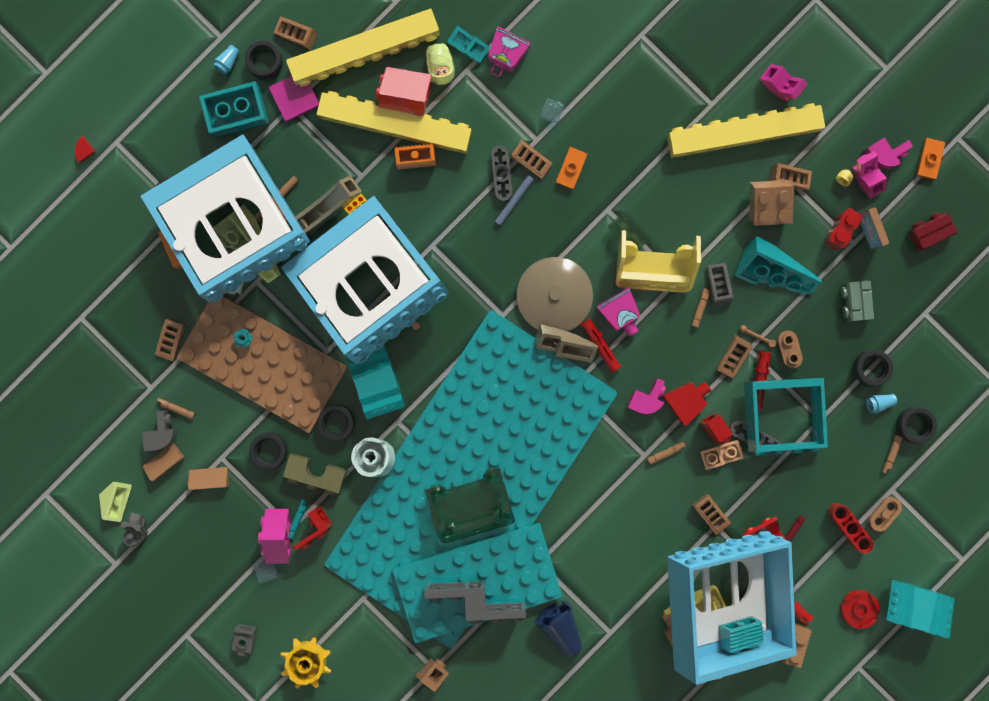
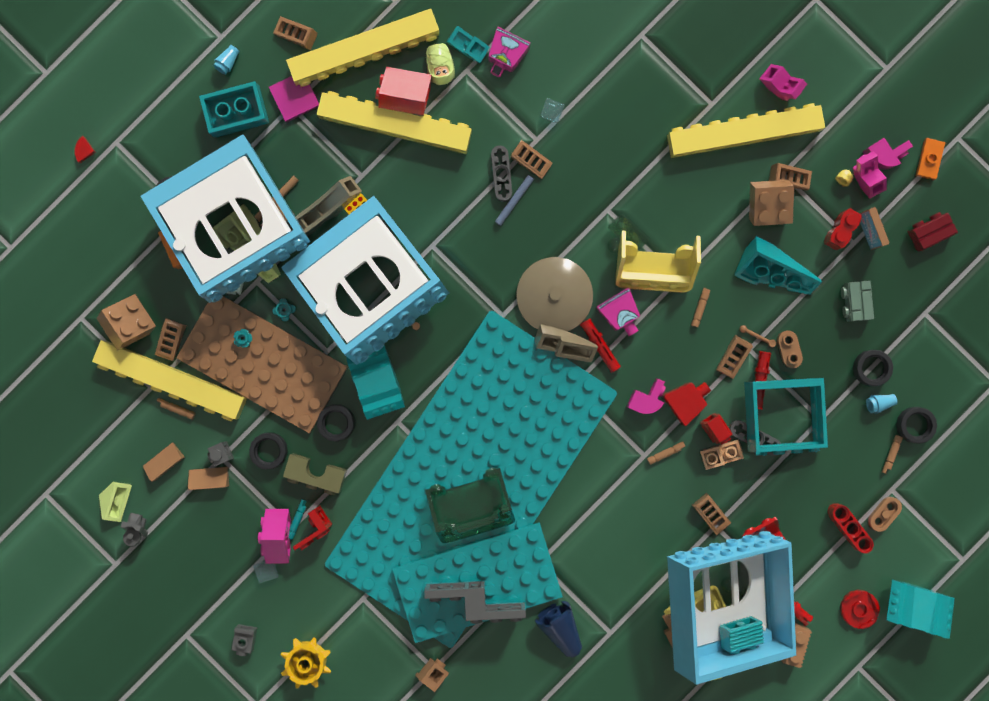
(126, 322): none -> medium nougat brick
(163, 435): dark grey brick -> none
(170, 380): none -> light yellow brick
(220, 453): none -> dark grey brick
(255, 47): black tyre -> none
(289, 309): none -> teal plate
(370, 447): light aqua brick -> none
(415, 156): orange brick -> none
(571, 168): orange plate -> none
(728, 290): dark grey slope -> none
(795, 528): dark red wheel -> none

